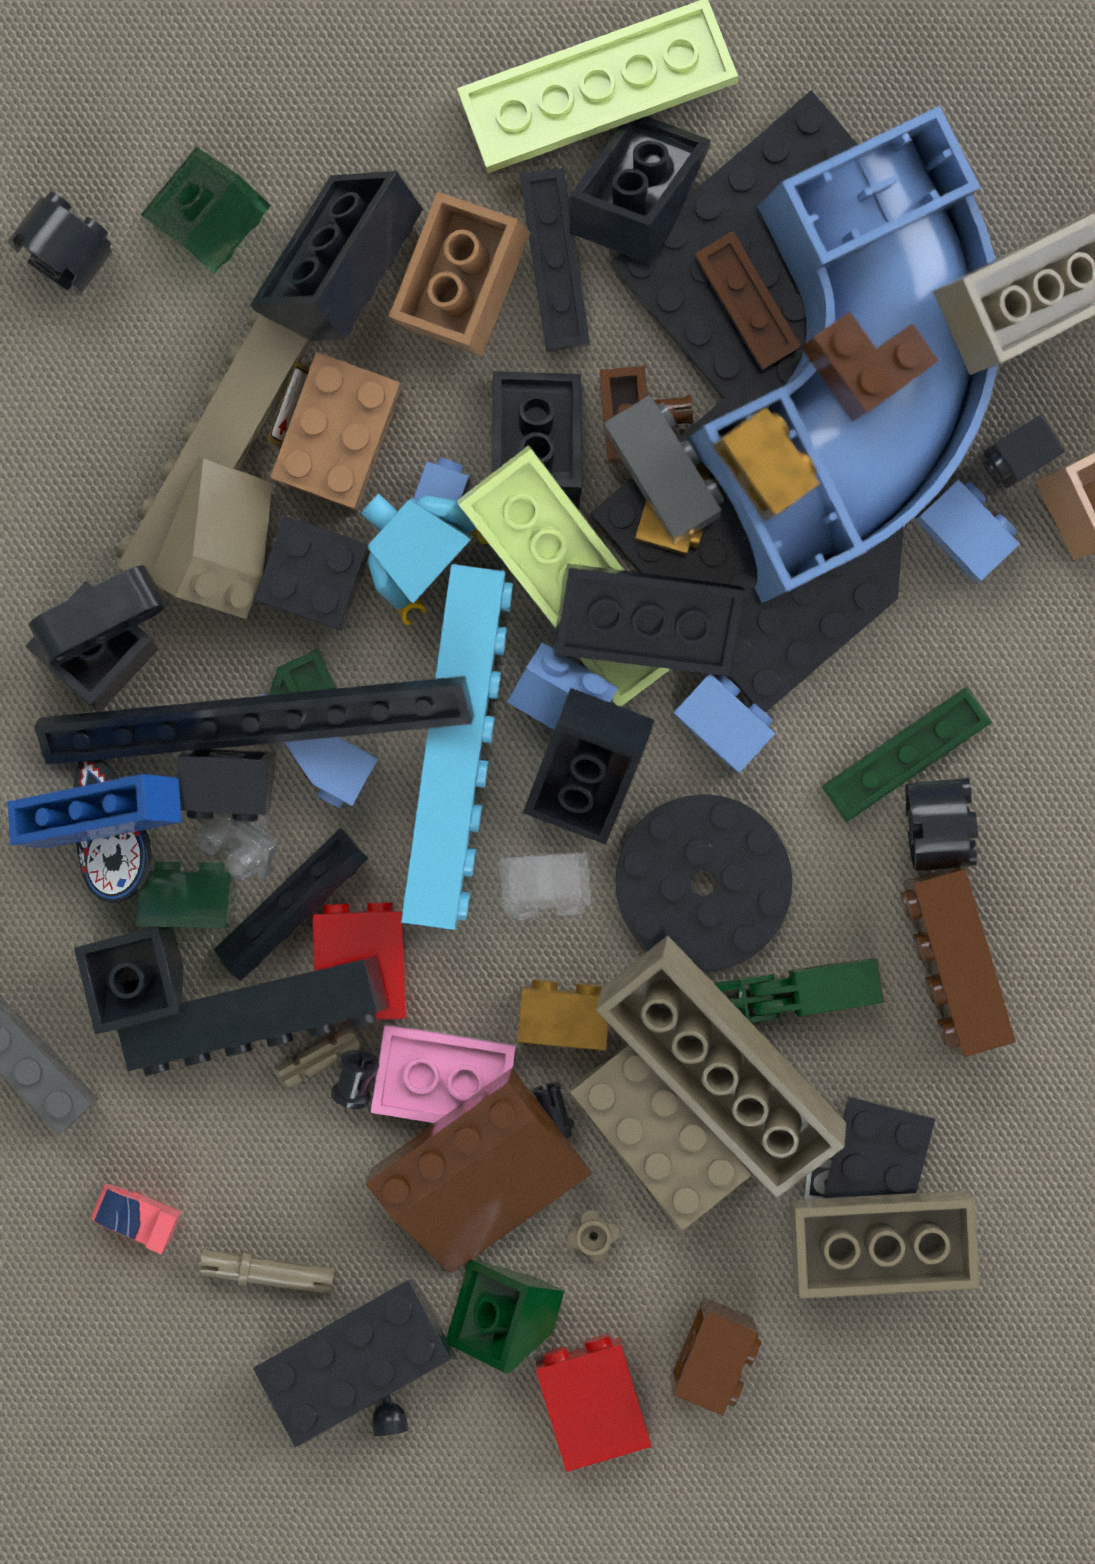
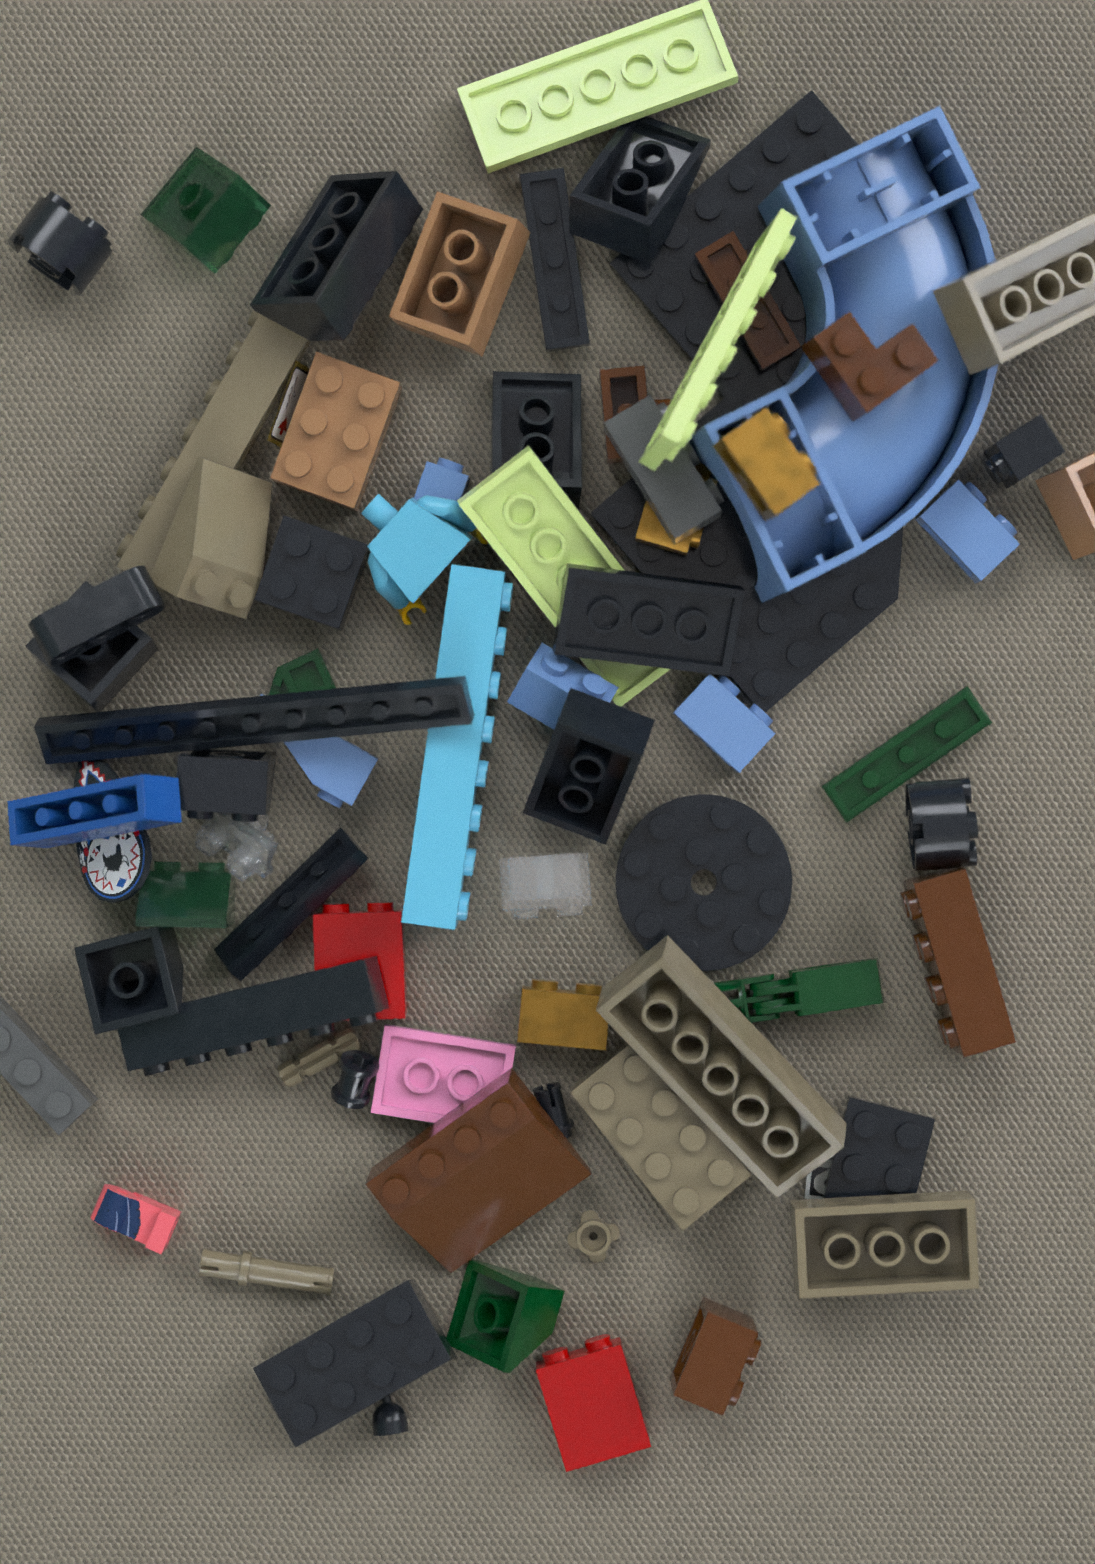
(718, 345): none -> yellowish green plate

